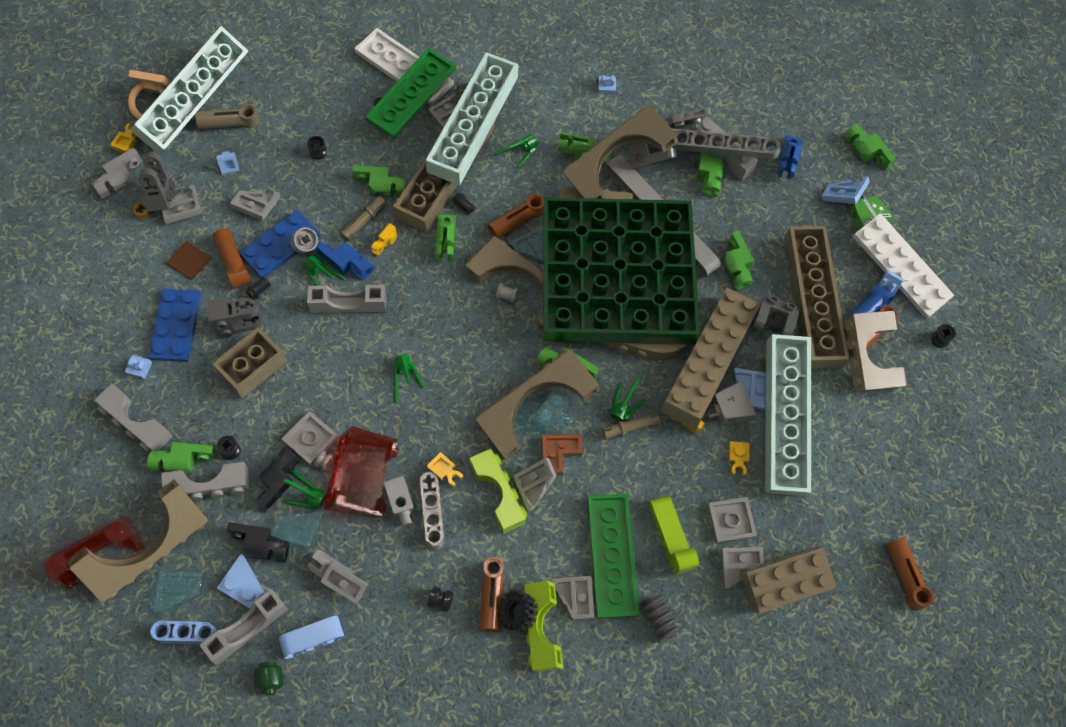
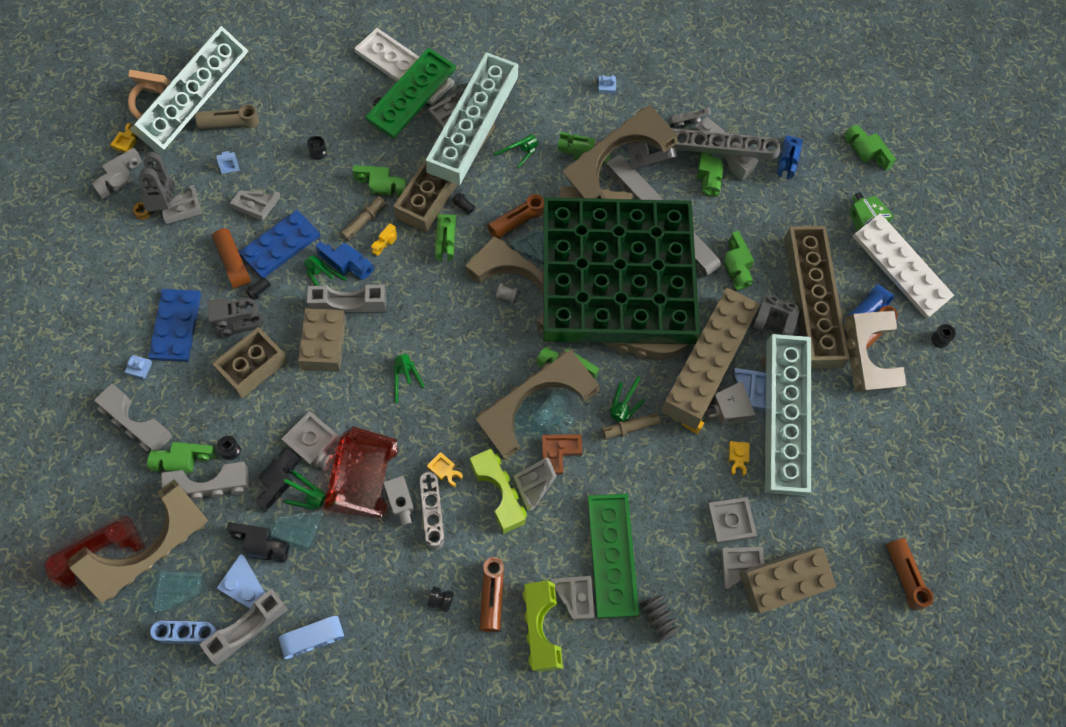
(189, 260): reddish brown piece -> none
(268, 678): dark green head -> none
(303, 240): light grey wheel -> none
(322, 340): none -> dark tan brick
(337, 576): light grey plate -> none
(507, 608): black tyre -> none
(672, 536): lime beam -> none
(845, 191): light blue wing -> none
(891, 282): light blue tile -> none

